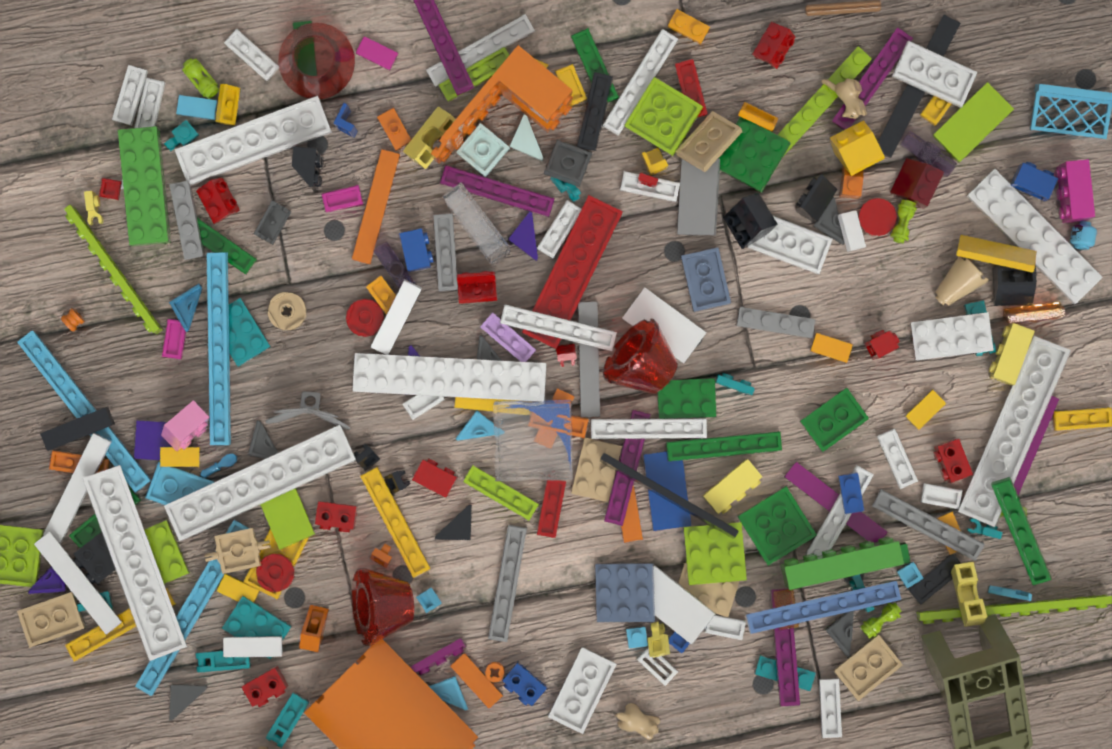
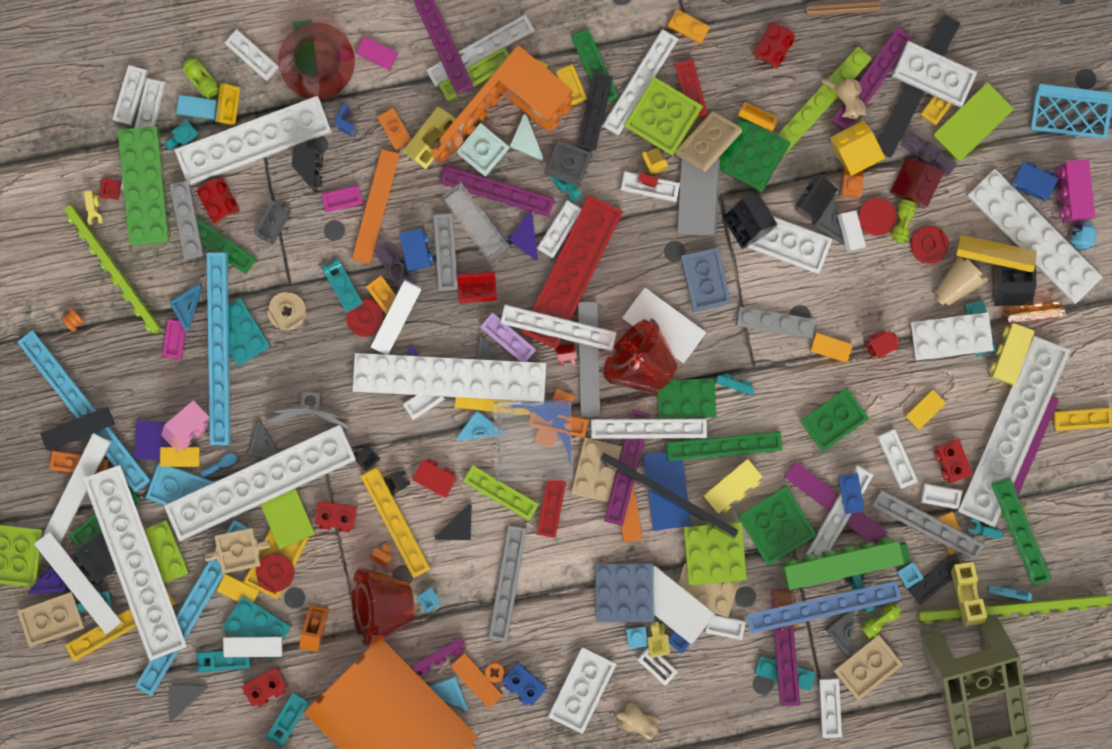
(342, 285): none -> teal plate
(929, 244): none -> red tile

